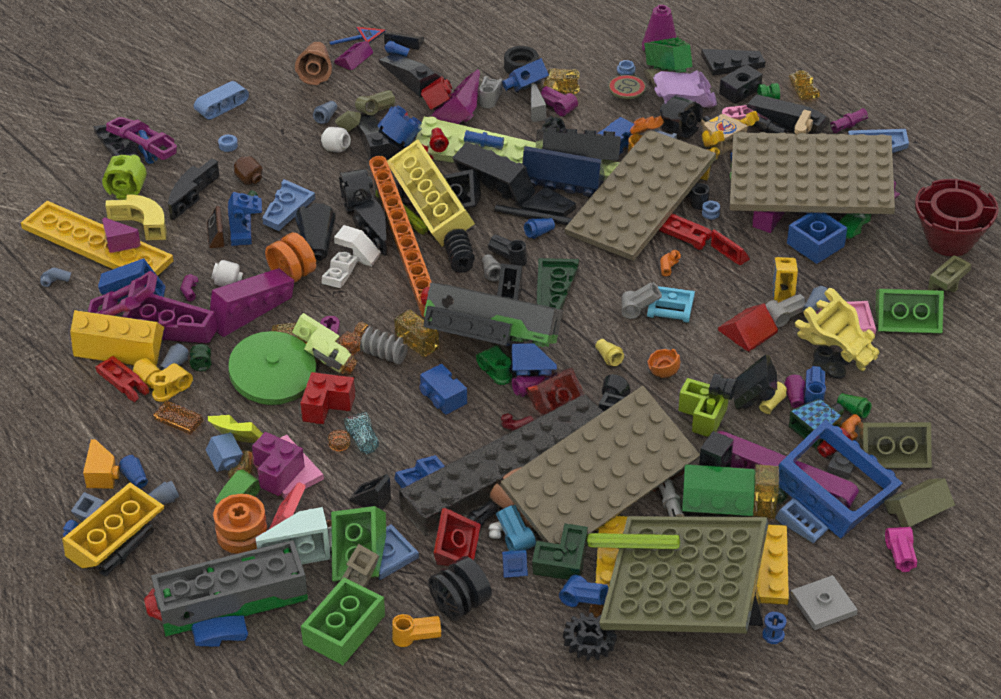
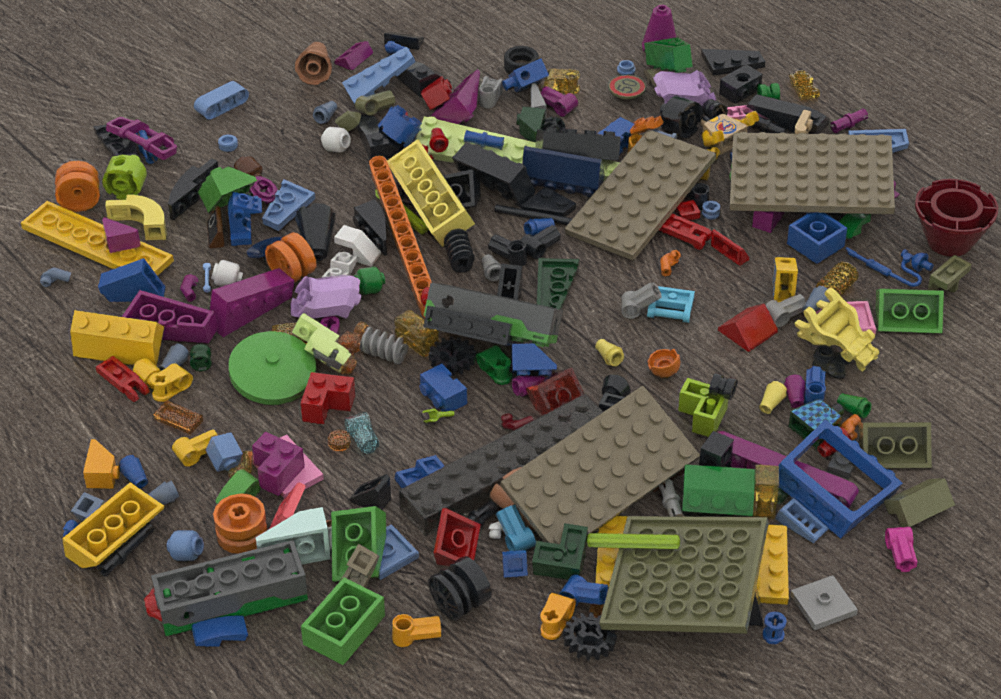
(77, 186): none -> orange wheel
(136, 292): magenta bar -> none
(185, 545): none -> medium blue head
(191, 449): none -> yellow piece
(206, 267): none -> light blue hinge
(221, 185): none -> bright green slope
(242, 432): neon yellow slope -> none
(259, 248): none -> dark blue dish
(261, 184): none -> magenta gear
(326, 296): none -> lavender brick
(355, 188): black brick -> none
(367, 34): piece -> none
(370, 280): none -> green head
(378, 74): none -> medium blue wing
(435, 415): none -> lime hand
(453, 354): none -> black gear
(530, 121): none -> dark green slope
(537, 244): none -> black piece
(555, 615): none -> light orange piece
(688, 210): none -> red plate
(713, 108): none -> black wheel
(756, 383): black slope -> none
(840, 277): none -> clear yellow piece
(918, 262): none -> blue piece

